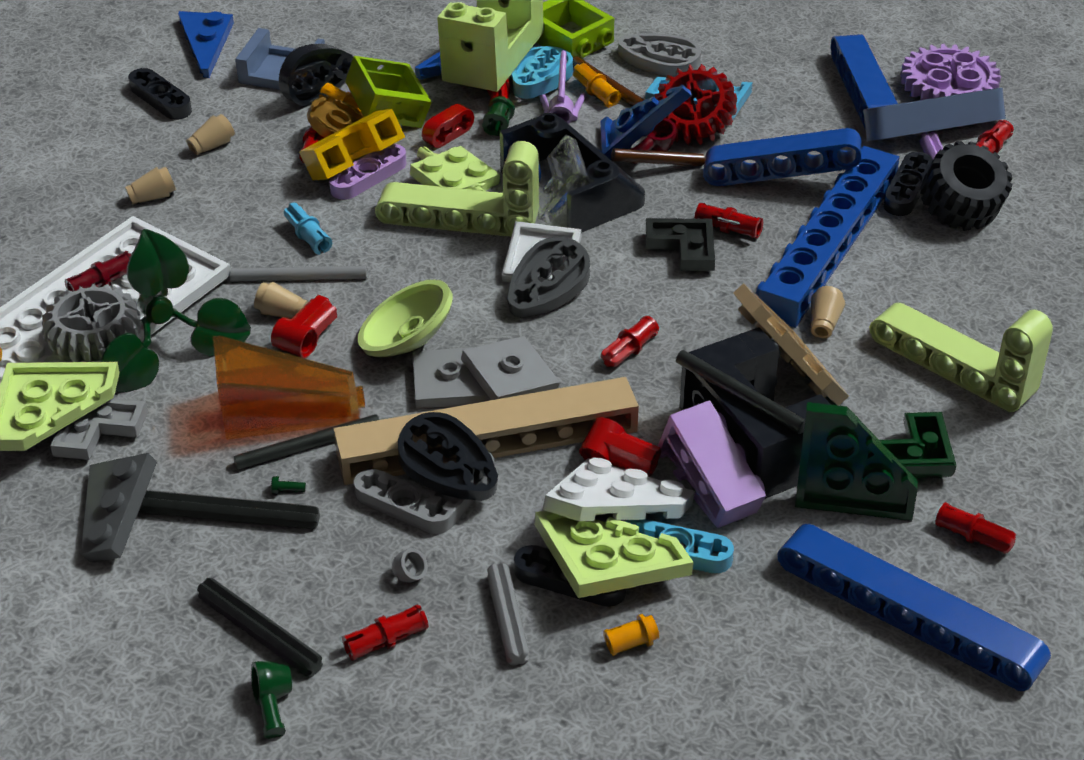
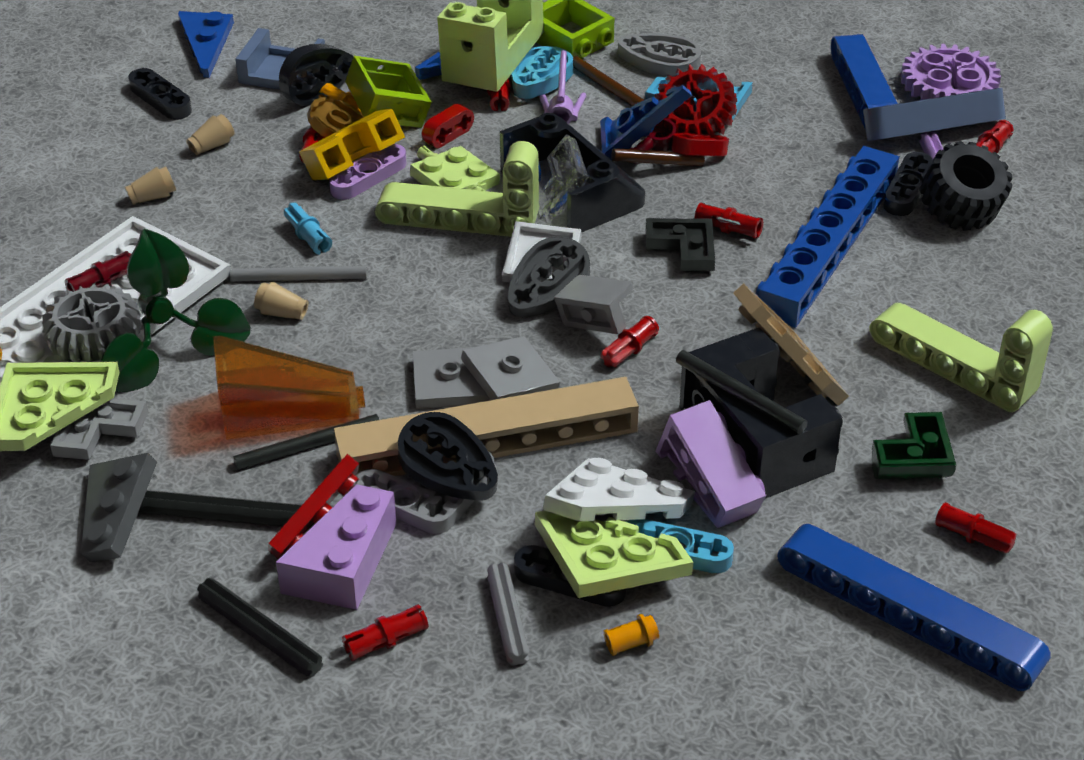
(268, 684): dark green bar -> none
(286, 486): dark green piece -> none
(301, 332): red piece -> none
(340, 481): none -> red plate
(340, 550): none -> lavender wedge
(406, 319): yellowish green dish -> none
(415, 570): light grey hinge -> none
(498, 115): dark green bush -> none
(593, 303): none -> light grey panel
(596, 85): light orange axle -> none
(625, 451): red piece -> none
(700, 144): none -> red beam
(794, 147): blue beam -> none
(826, 309): tan cone -> none
(850, 468): dark green plate -> none

